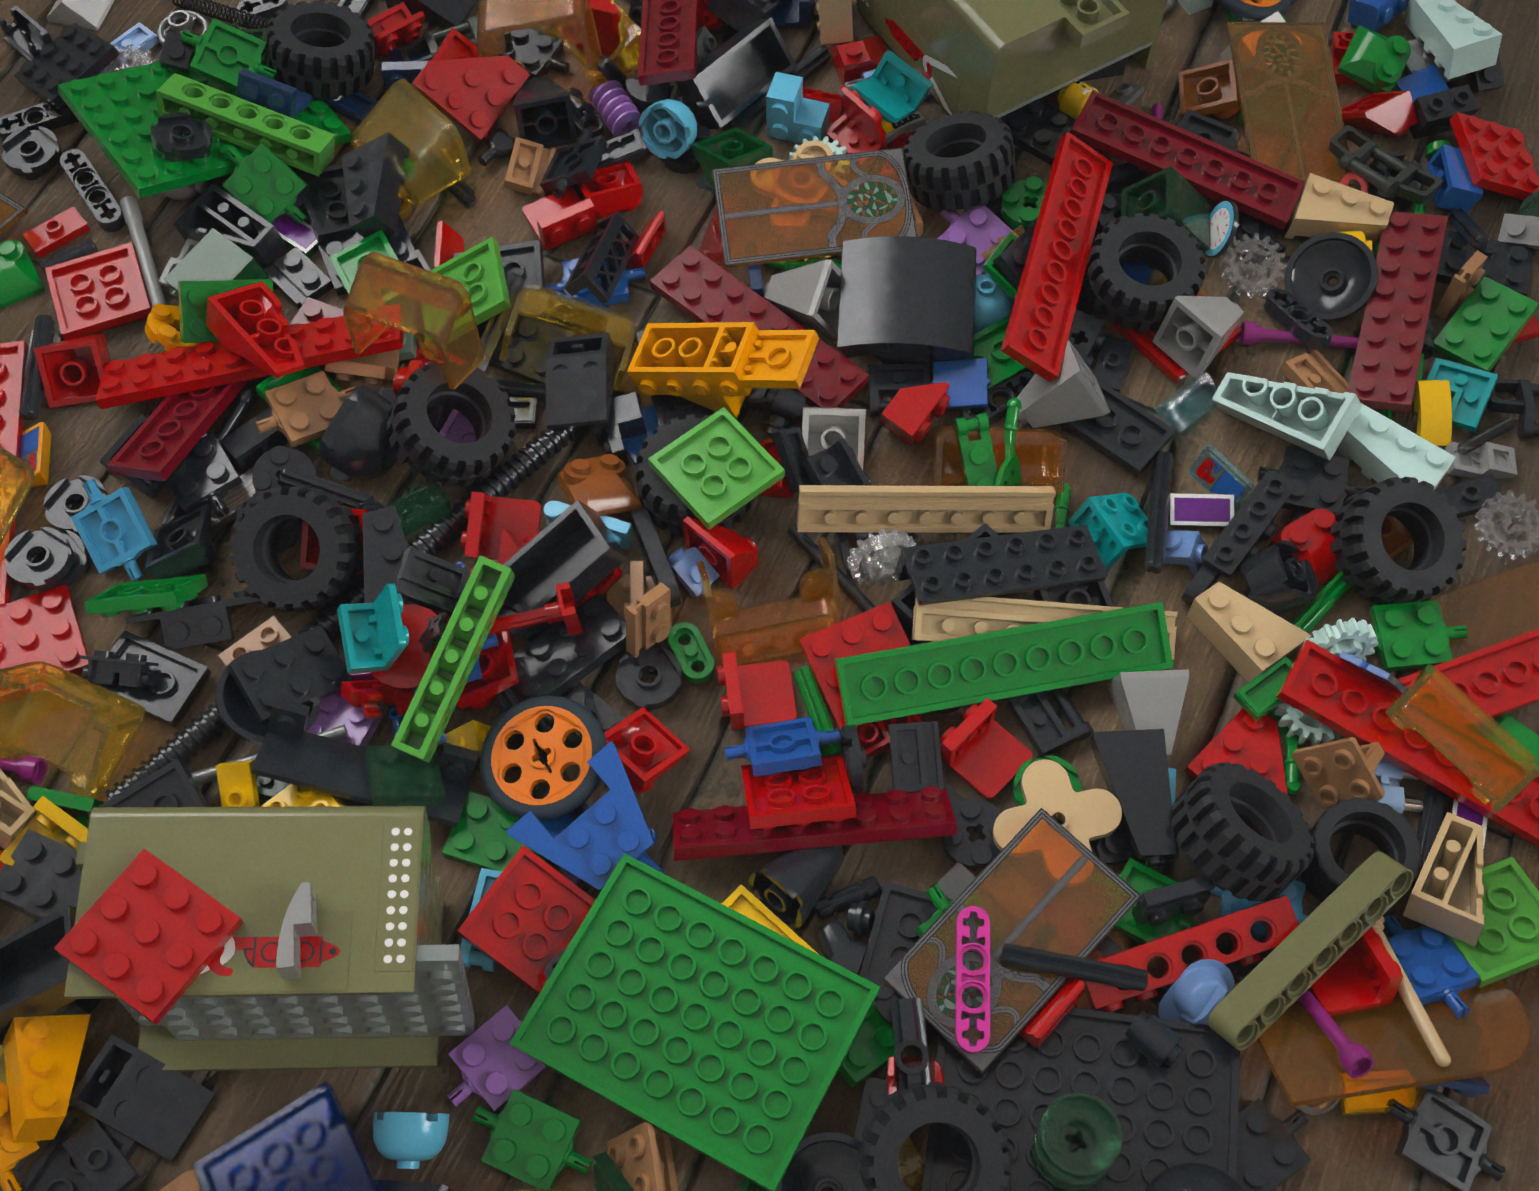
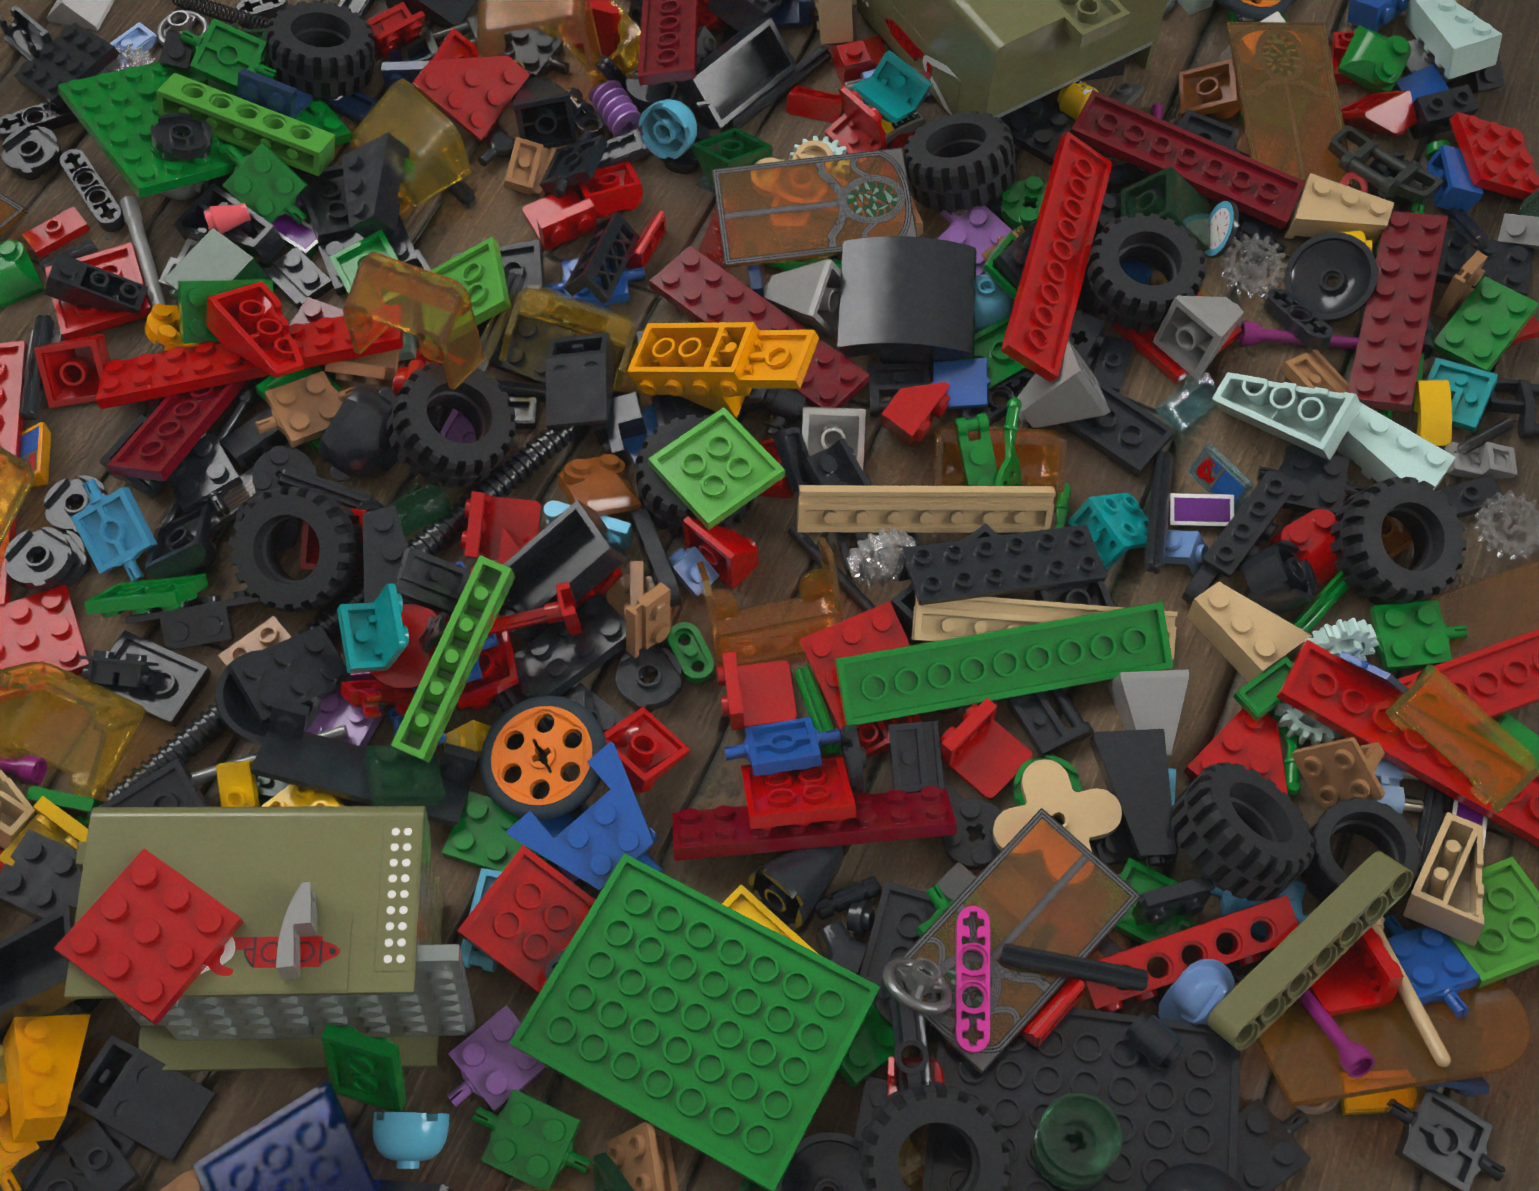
(93, 287): none -> black slope
(226, 217): none -> coral cone
(364, 1067): none -> green plate
(447, 243): red slope -> none
(790, 114): medium azure brick -> none
(920, 977): none -> flat silver piece

